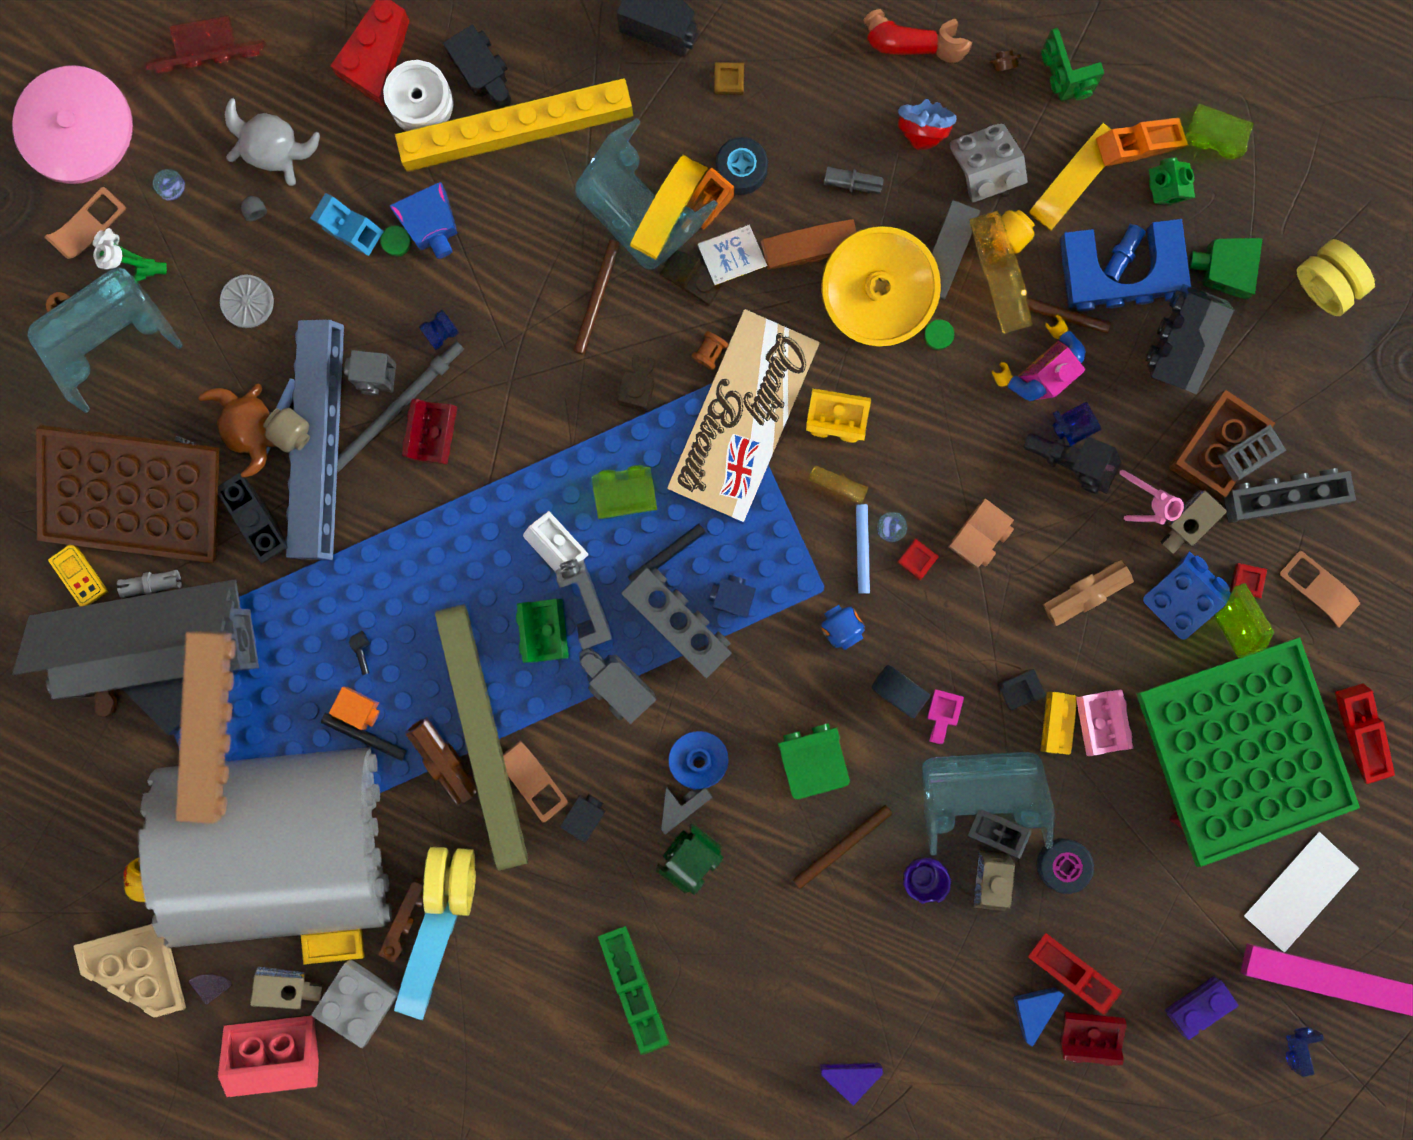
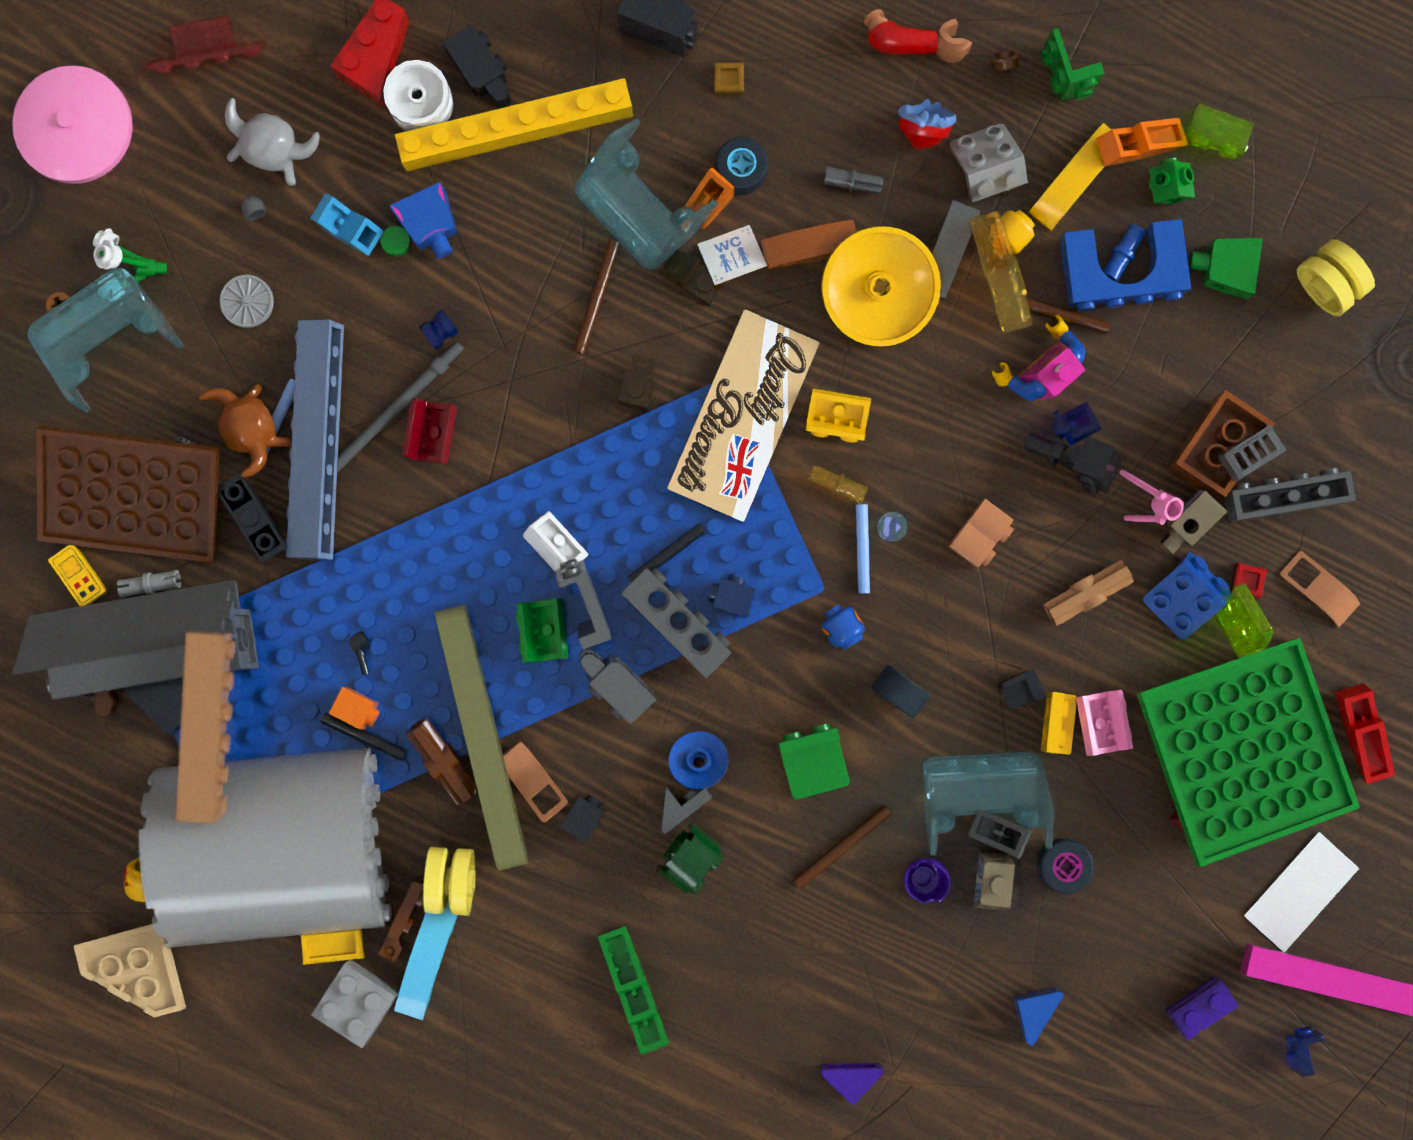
(83, 227): nougat piece -> none
(168, 184): clear light blue tile -> none
(210, 986): clear purple tile -> none
(269, 989): dark tan torso -> none
(269, 1056): coral slope -> none
(287, 430): dark tan head -> none
(370, 372): dark grey brick -> none
(624, 491): clear neon green bracket -> none
(668, 206): yellow slope -> none
(709, 350): dark orange bush -> none
(917, 559): red tile -> none
(939, 334): green tile -> none
(944, 711): dark pink plate -> none
(1075, 974): red slope -> none
(1092, 1038): dark red bracket -> none
(1188, 338): black piece -> none

